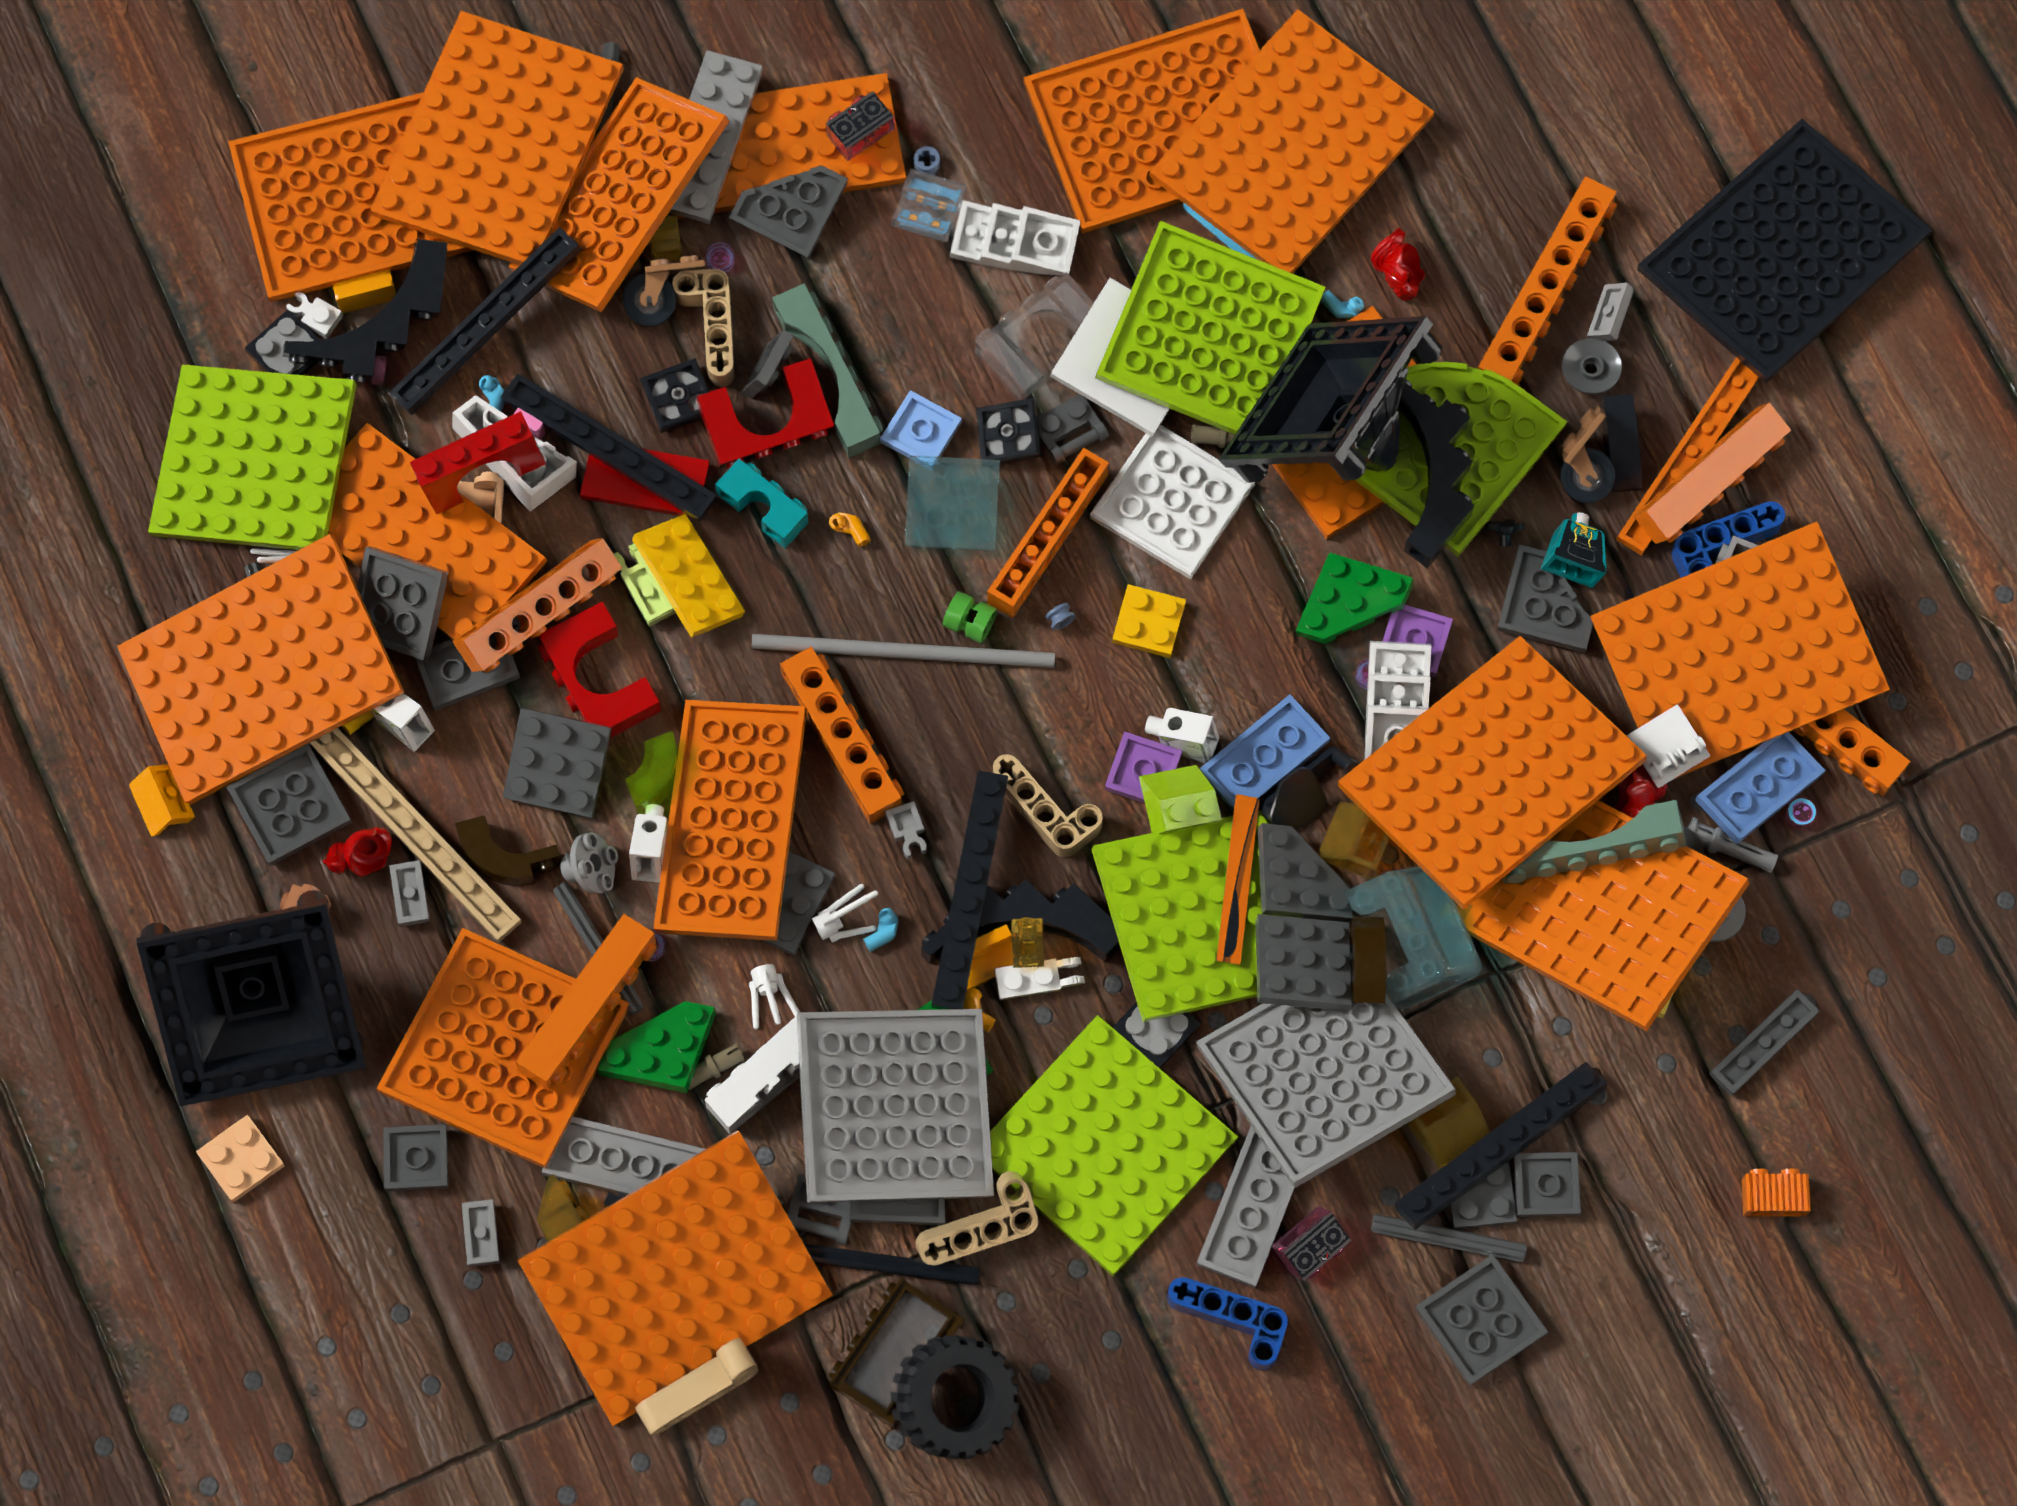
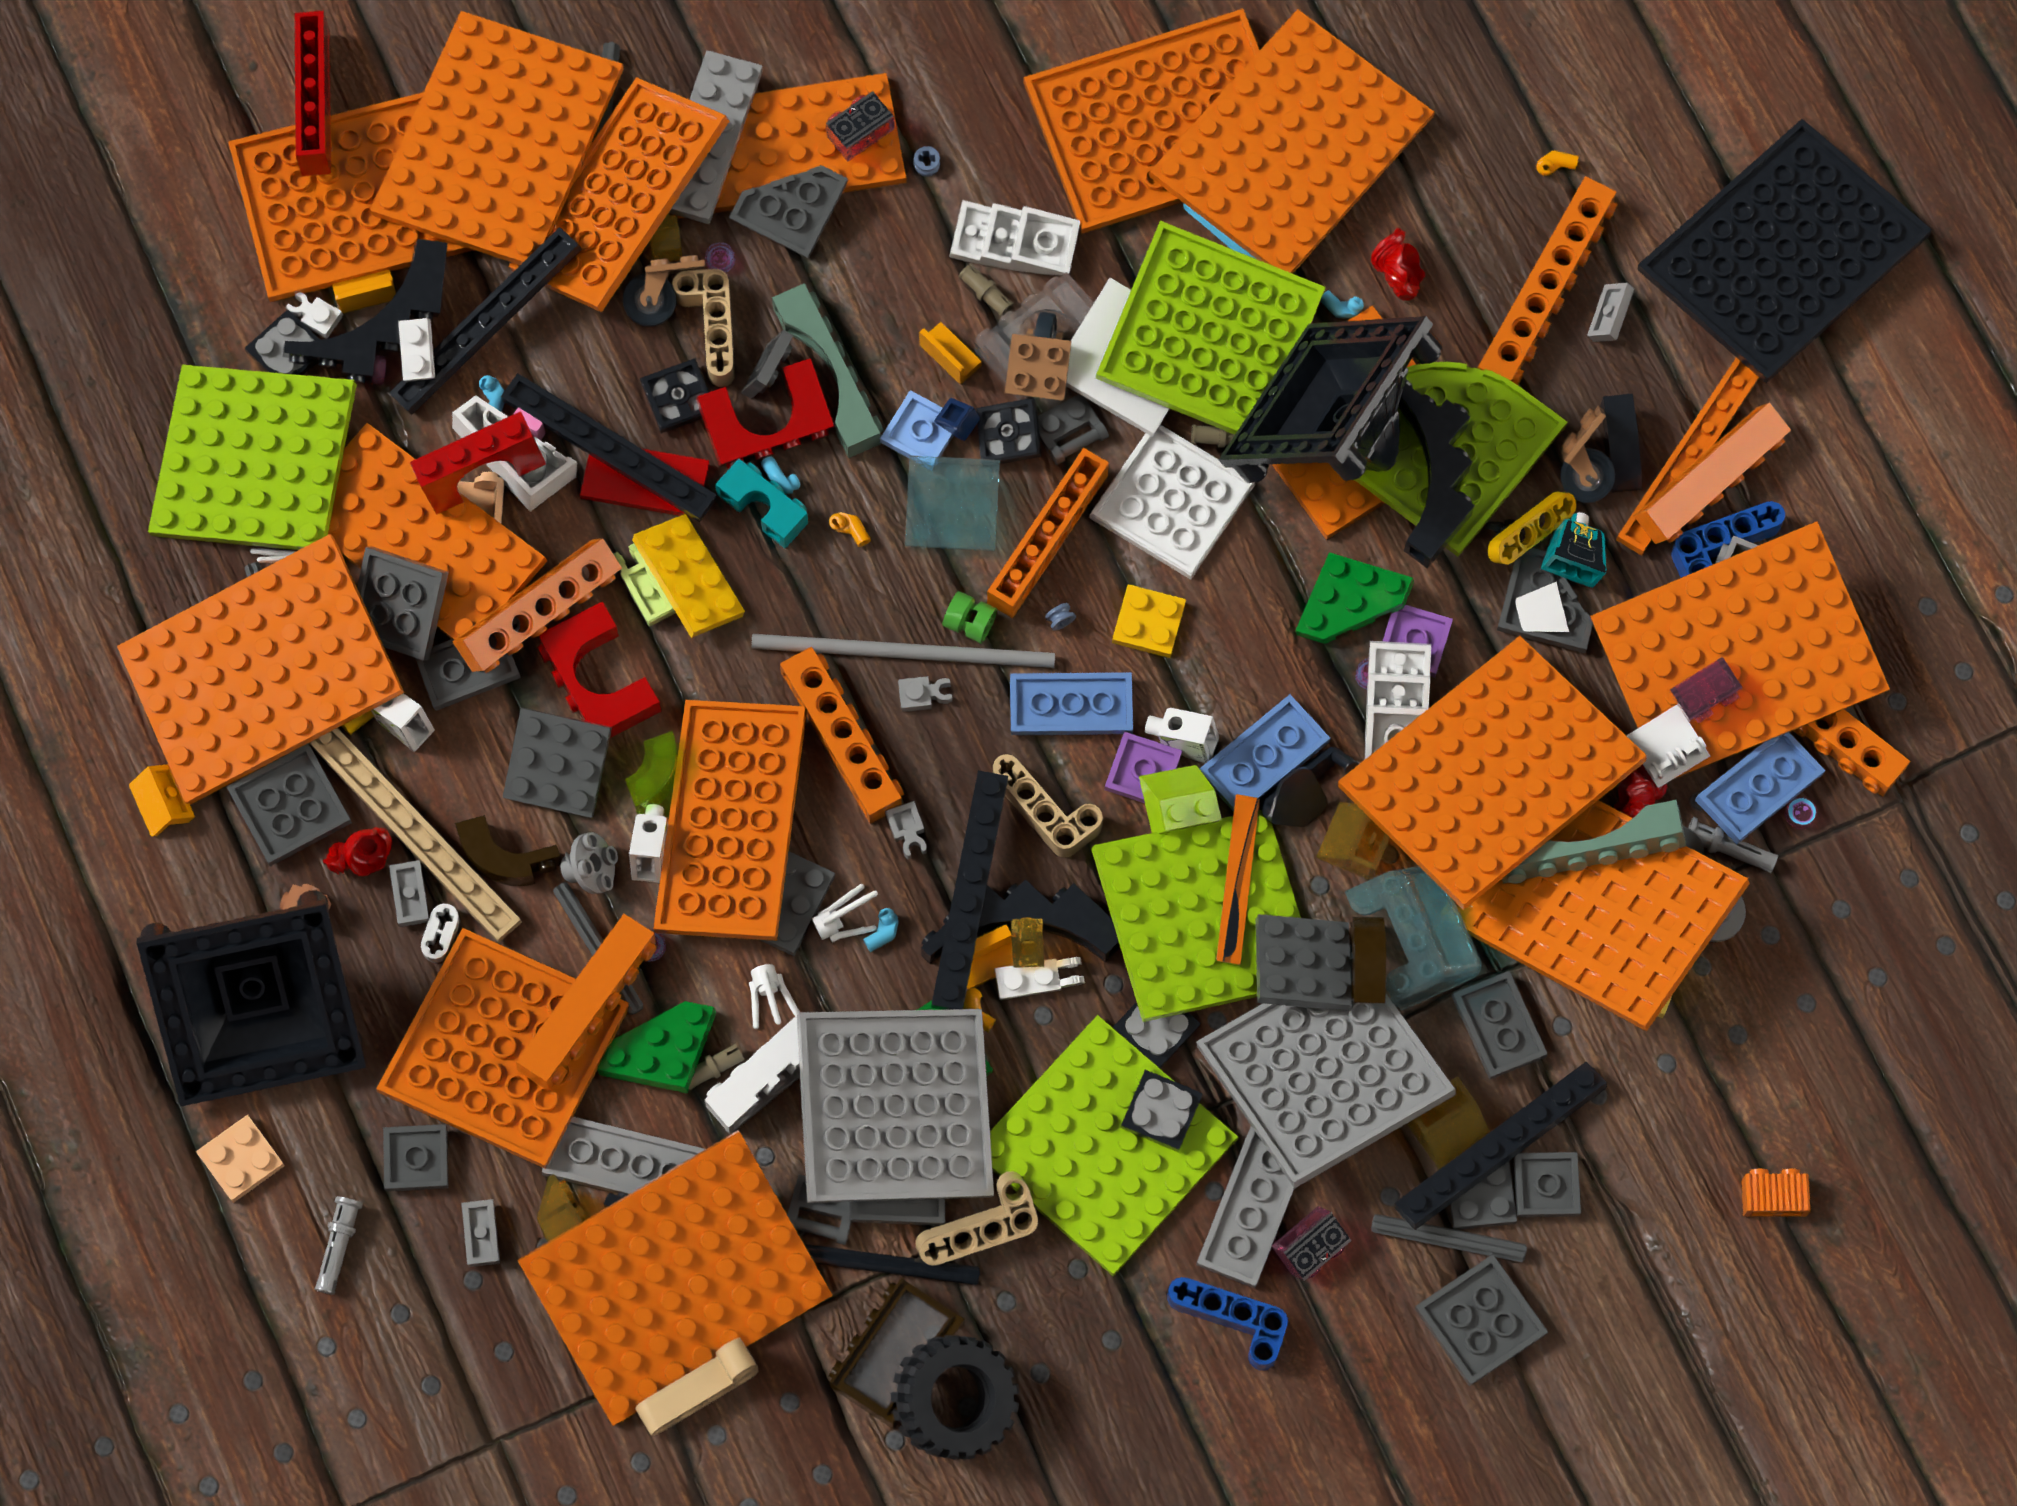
(312, 93): none -> red brick
(340, 1230): none -> light grey pin
(416, 349): none -> white plate
(433, 931): none -> white beam
(775, 473): none -> medium azure arm
(917, 693): none -> light grey plate
(929, 205): clear slope -> none
(949, 352): none -> light orange panel
(957, 418): none -> dark blue slope
(986, 290): none -> dark tan pin
(1039, 361): none -> medium nougat plate
(1071, 703): none -> medium blue plate
(1161, 1110): none -> light grey piece
(1297, 878): dark grey plate -> none
(1499, 1025): none -> dark grey plate
(1530, 522): none -> yellow beam
(1542, 610): none -> white sticker
(1554, 160): none -> light orange arm
(1594, 354): dark grey dish -> none
(1706, 690): none -> clear pink brick
(1764, 1042): dark grey plate -> none

